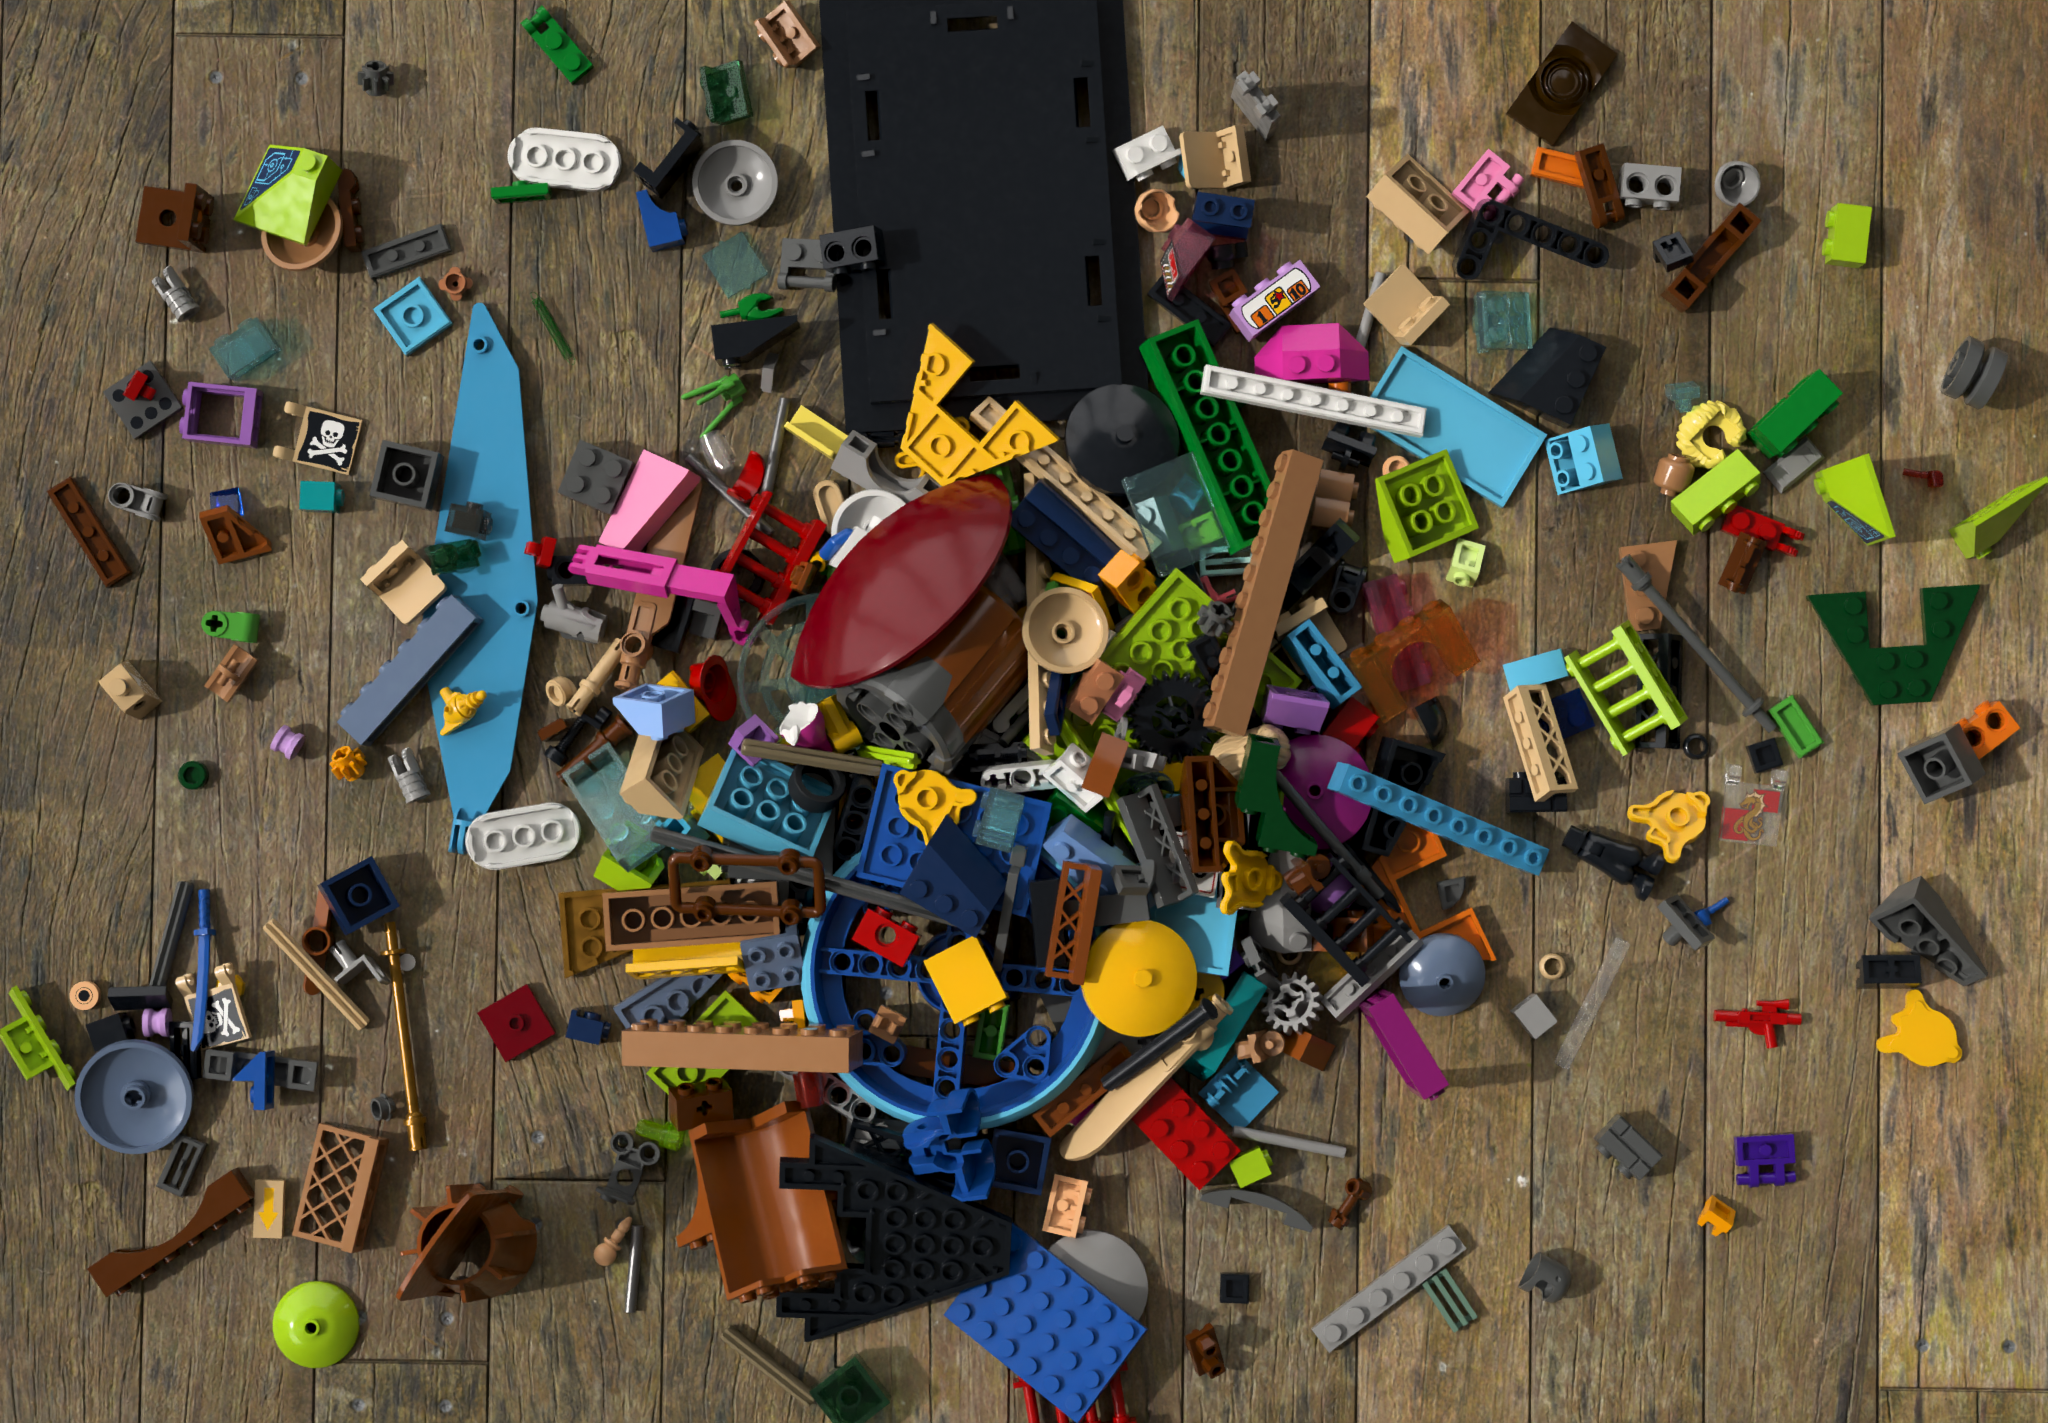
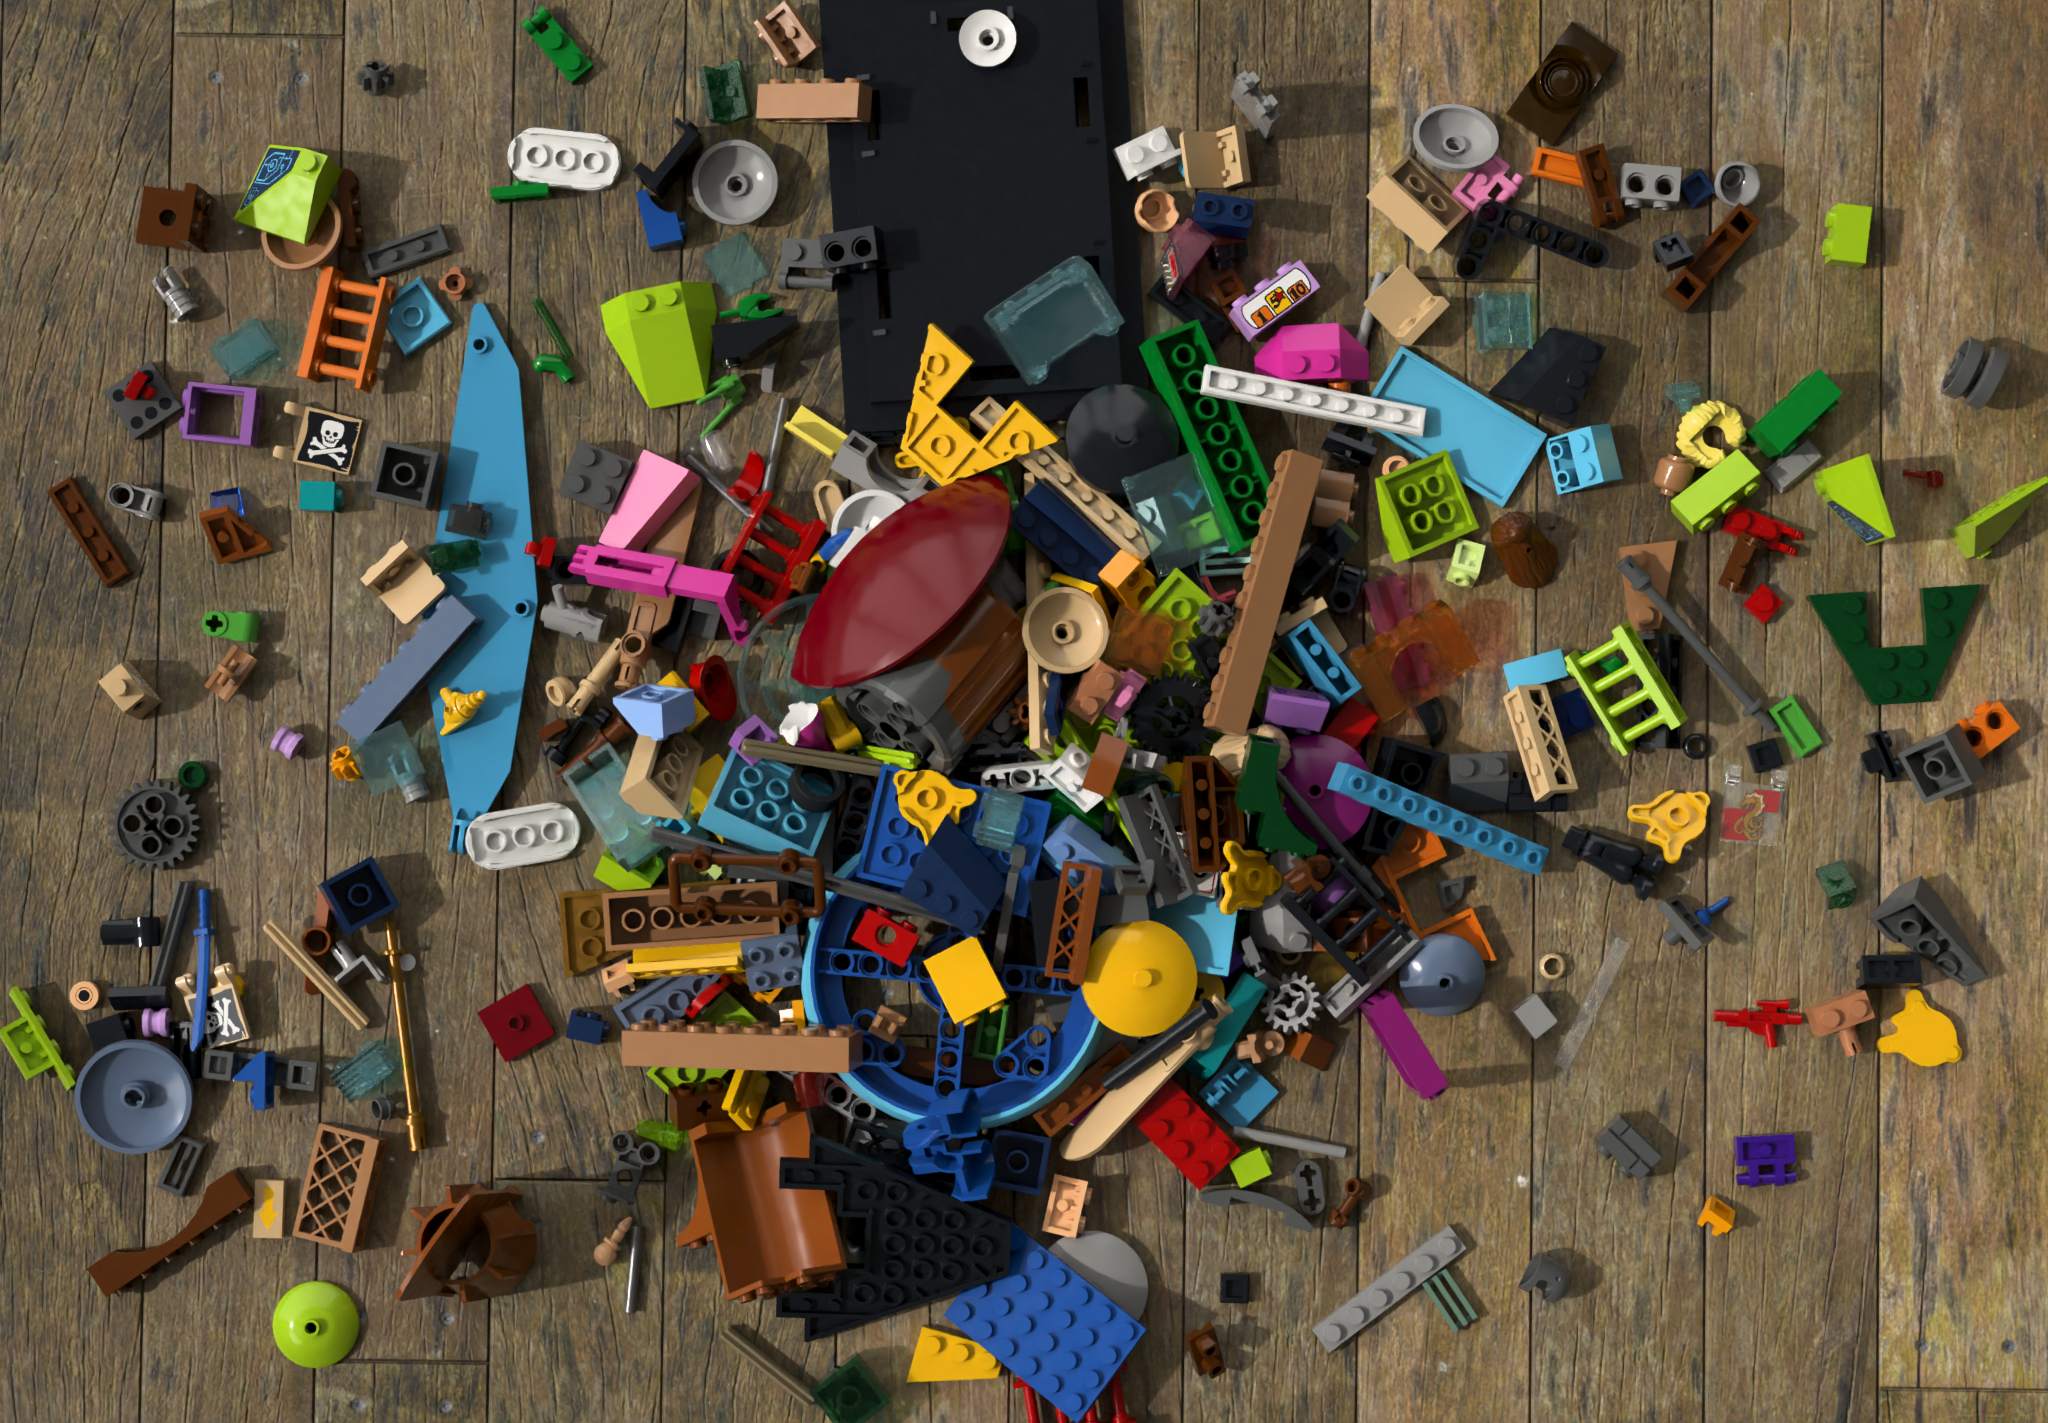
(136, 842): none -> dark grey gear
(139, 932): none -> black piece
(326, 311): none -> orange fence
(364, 1071): none -> clear light blue brick
(386, 758): none -> clear light blue plate
(553, 363): none -> green arm
(616, 977): none -> light nougat tile
(664, 339): none -> lime wedge
(708, 996): none -> red tile
(746, 1097): none -> yellow plate
(814, 101): none -> brick
(950, 1357): none -> yellow wing
(987, 24): none -> white dish
(1017, 711): none -> dark orange gear
(1053, 317): none -> clear light blue windscreen
(1138, 639): none -> clear orange plate
(1316, 1186): none -> dark grey beam
(1455, 137): none -> light grey dish
(1477, 781): none -> dark grey slope
(1523, 550): none -> reddish brown hair
(1610, 665): none -> green hand
(1696, 188): none -> dark blue tile
(1762, 603): none -> red plate
(1837, 885): none -> clear green bracket
(1840, 1016): none -> nougat brick
(1880, 757): none -> black piece

